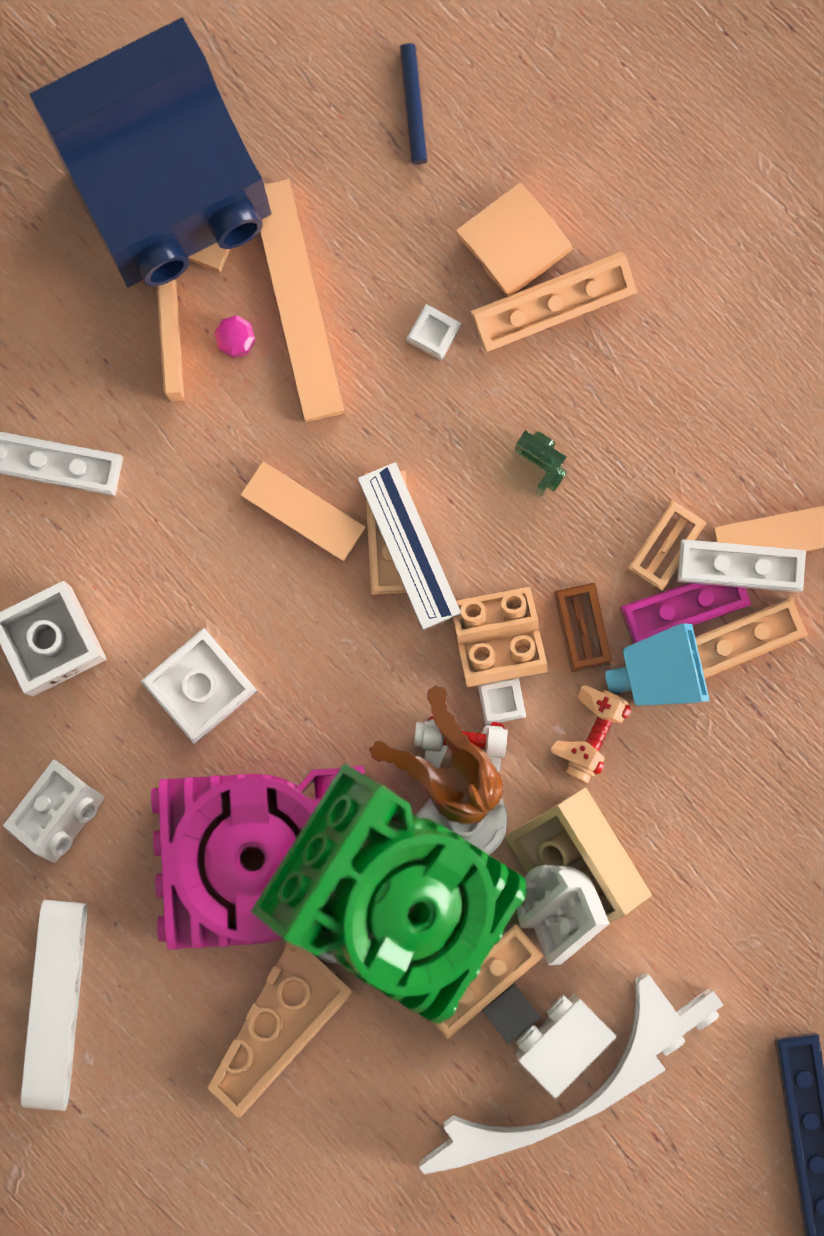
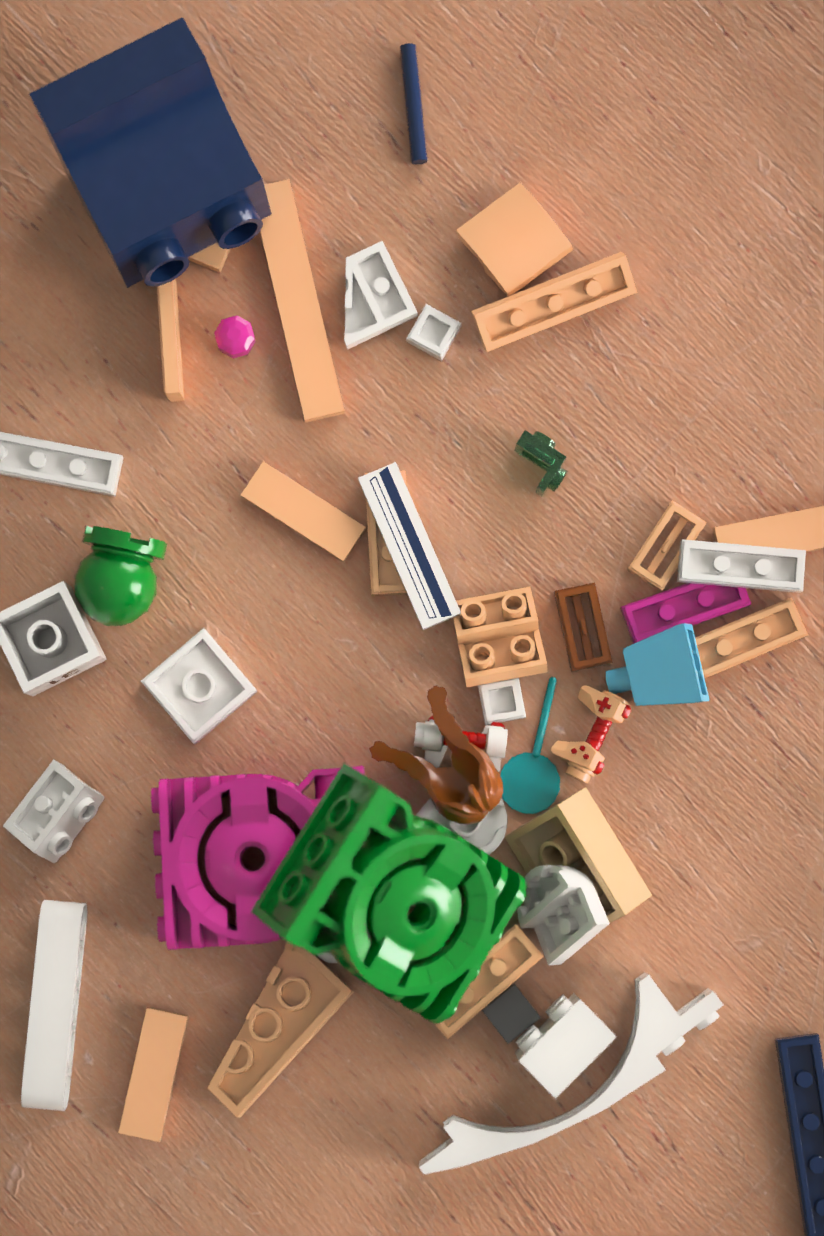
(117, 579): none -> green tile
(153, 1074): none -> light nougat tile
(374, 295): none -> white wing
(530, 778): none -> teal piece

